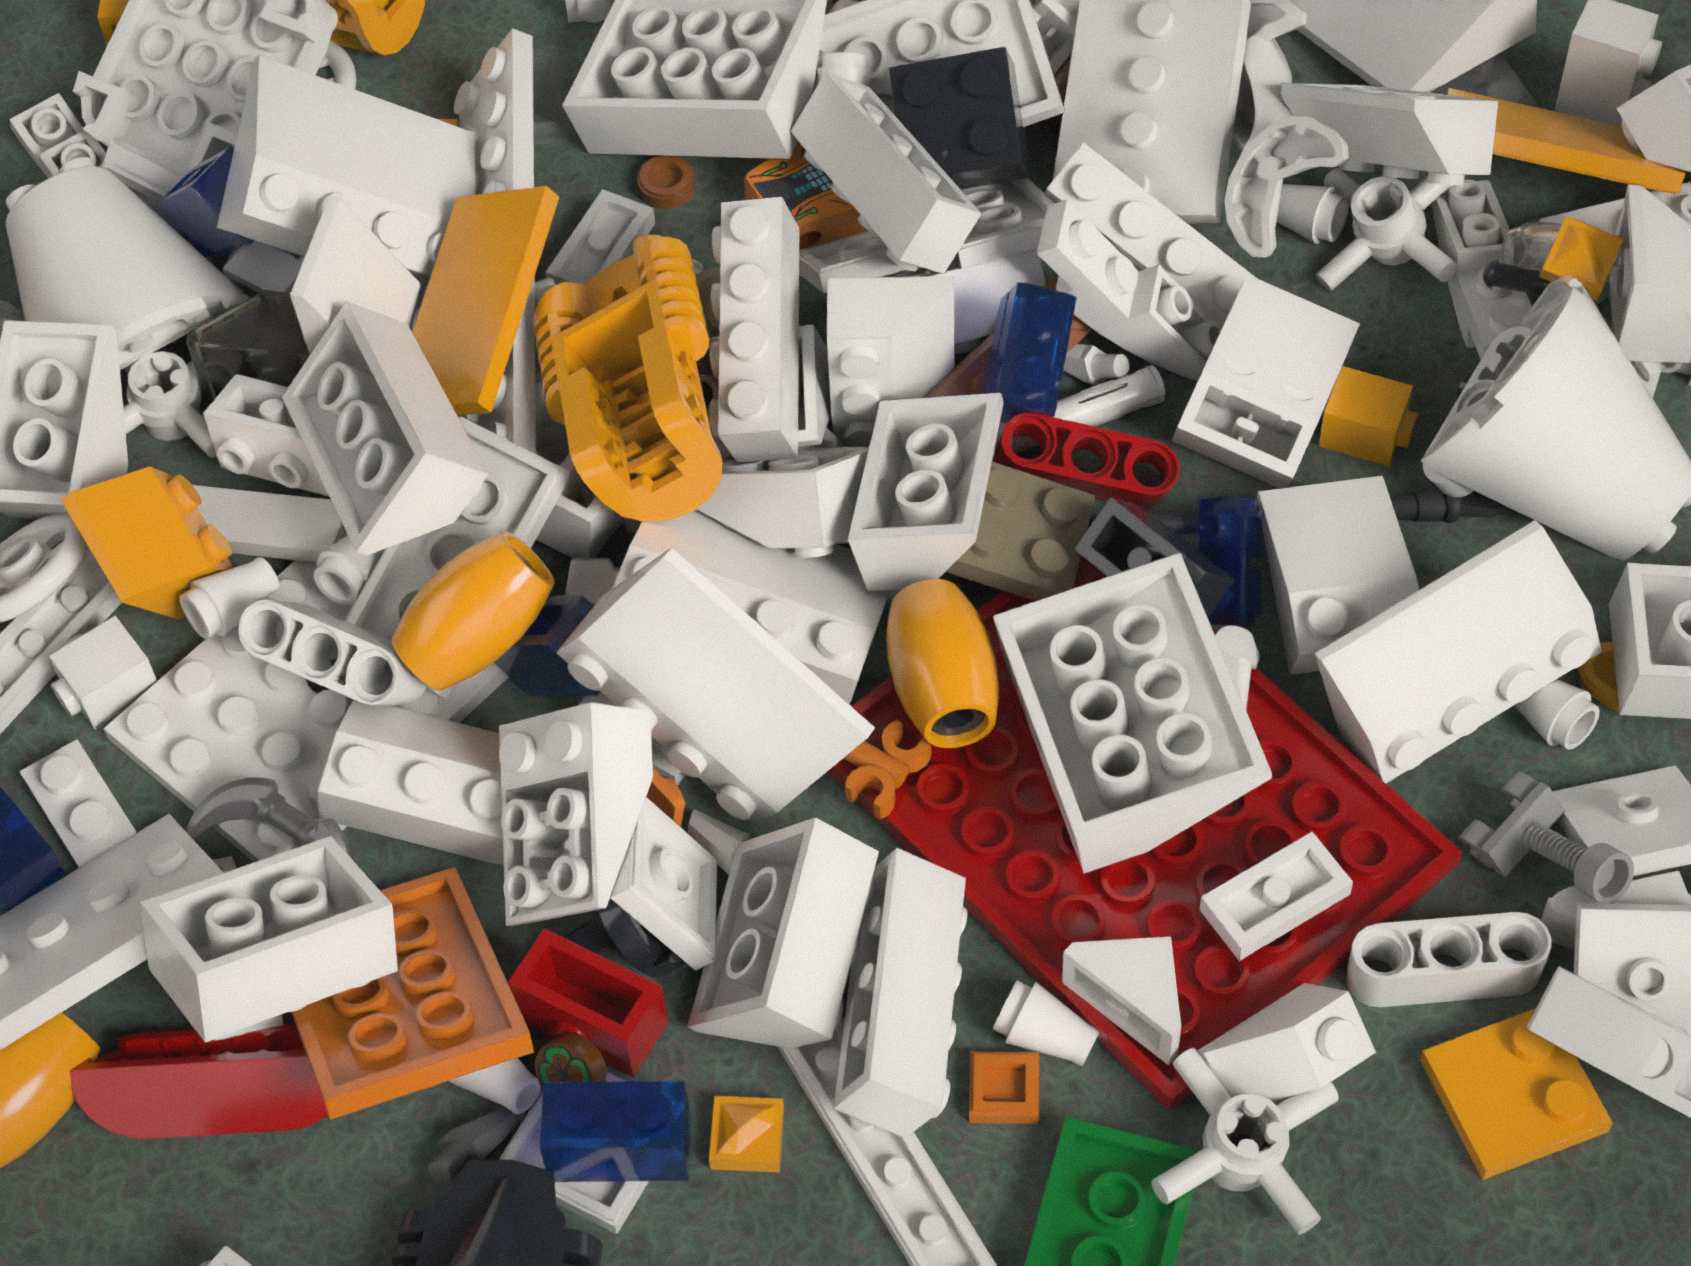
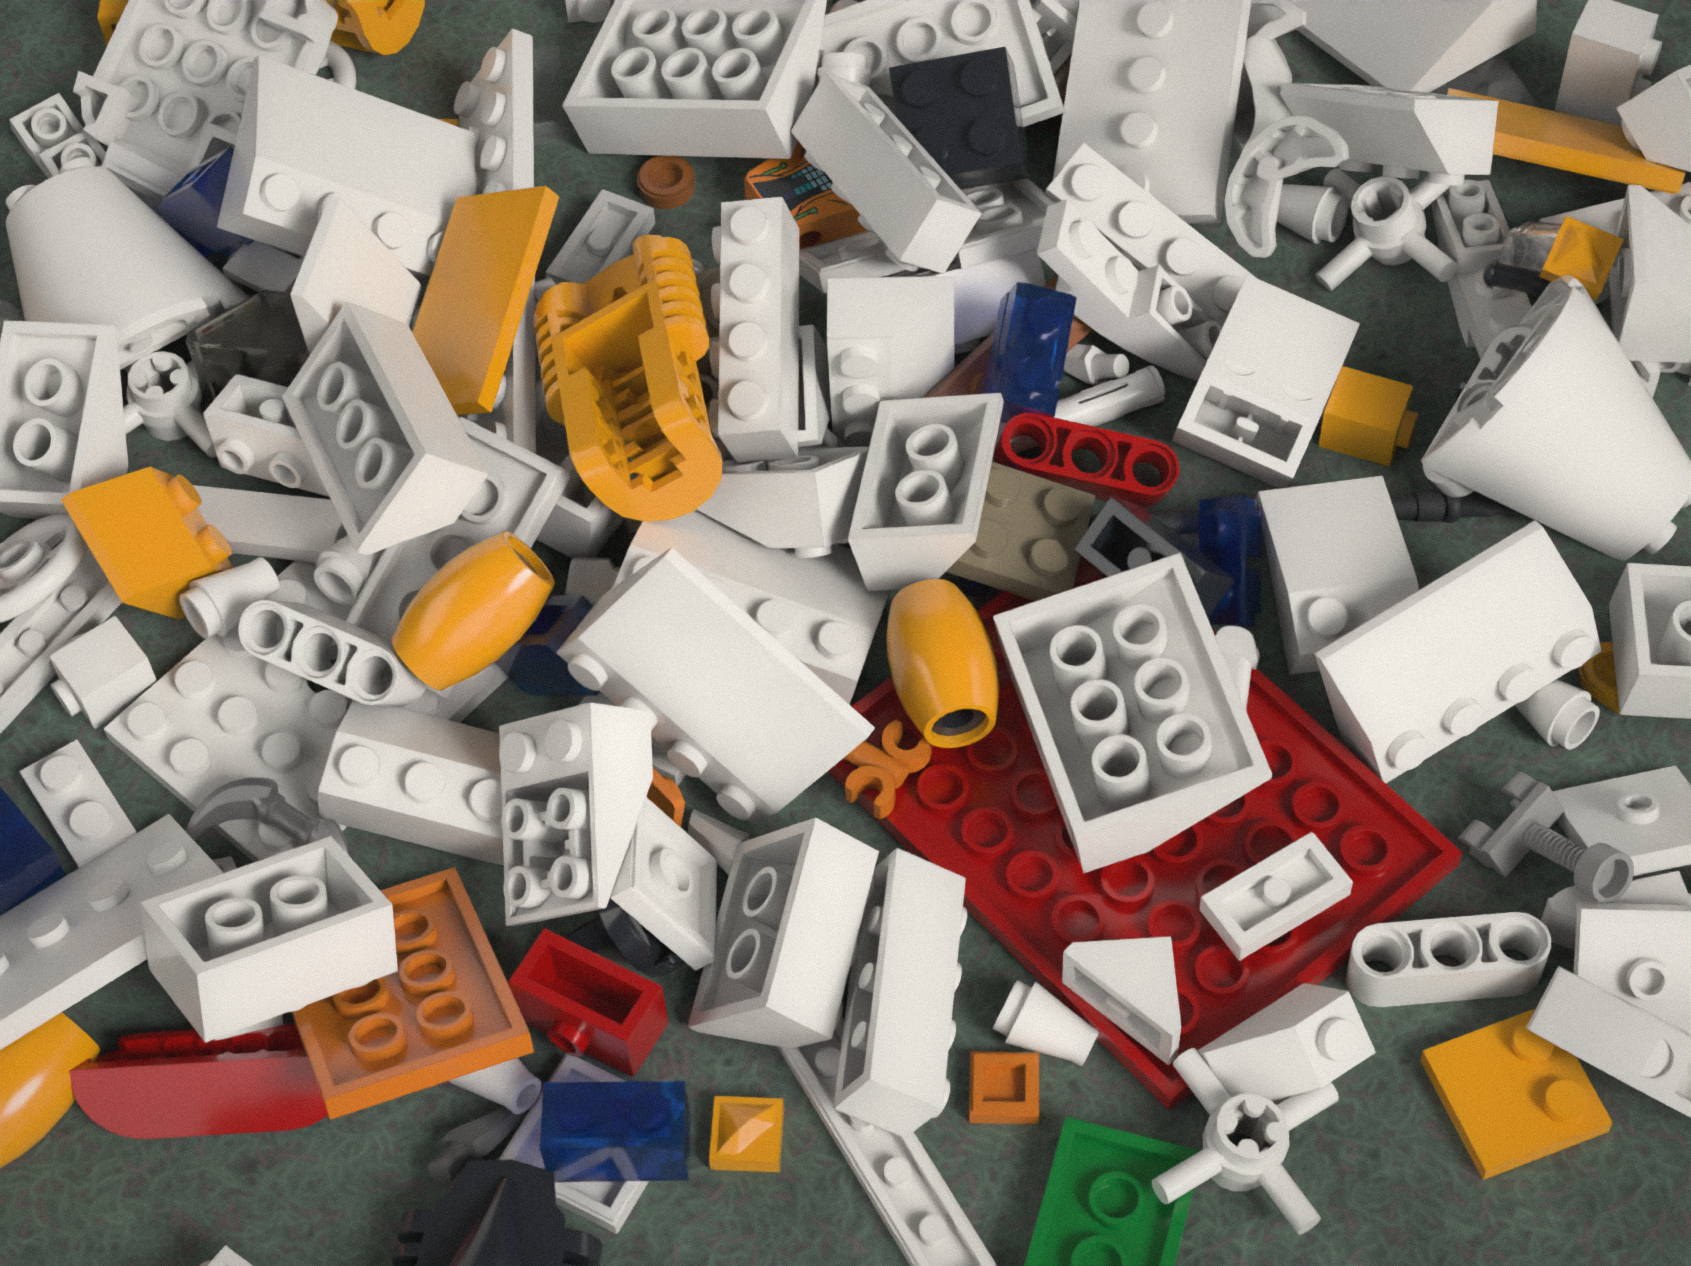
(570, 1059): reddish brown tile -> none

